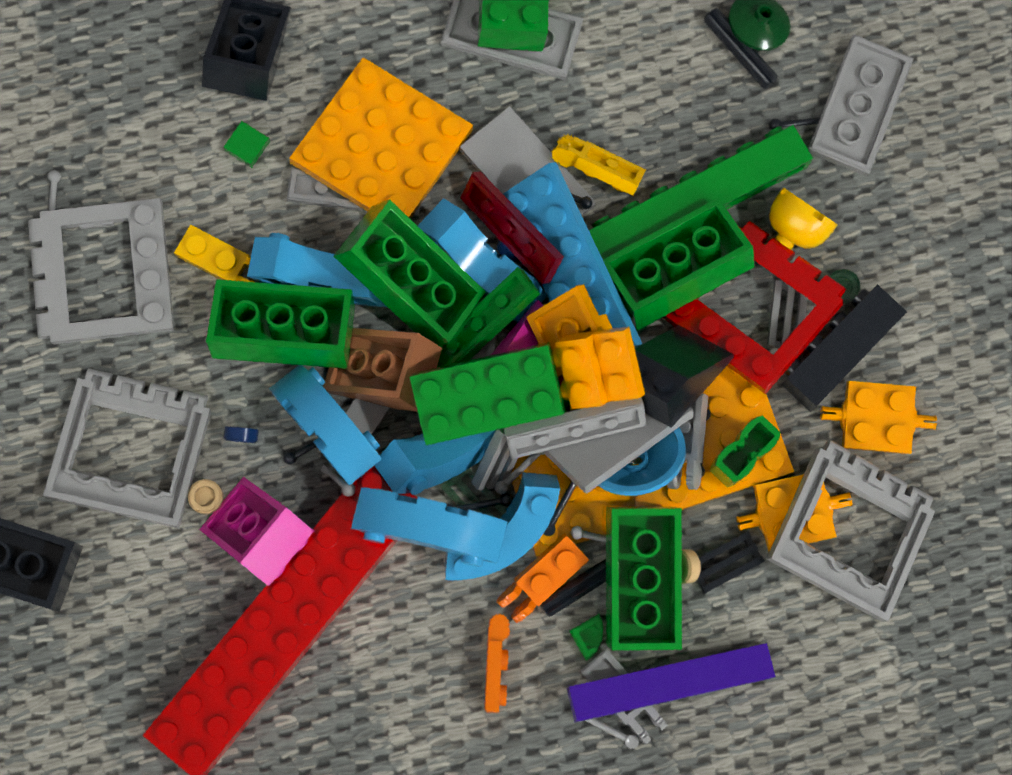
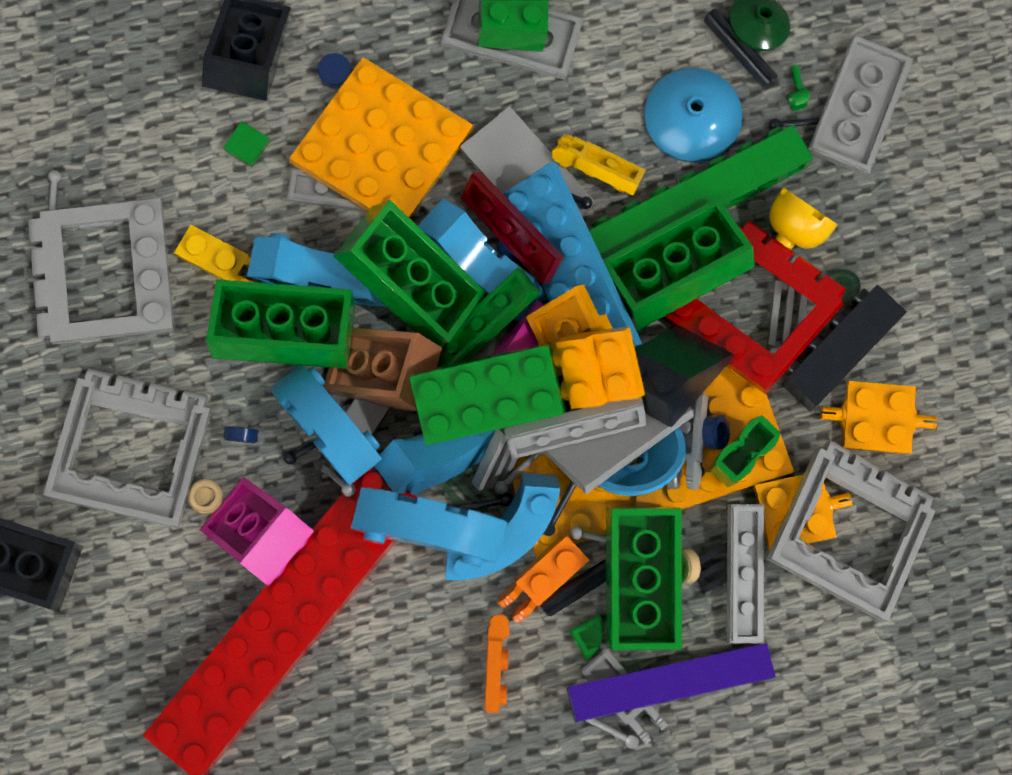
(334, 70): none -> dark blue tile
(688, 133): none -> dark azure dish
(715, 432): none -> dark blue tile
(745, 573): none -> light grey tile
(800, 97): none -> green hand

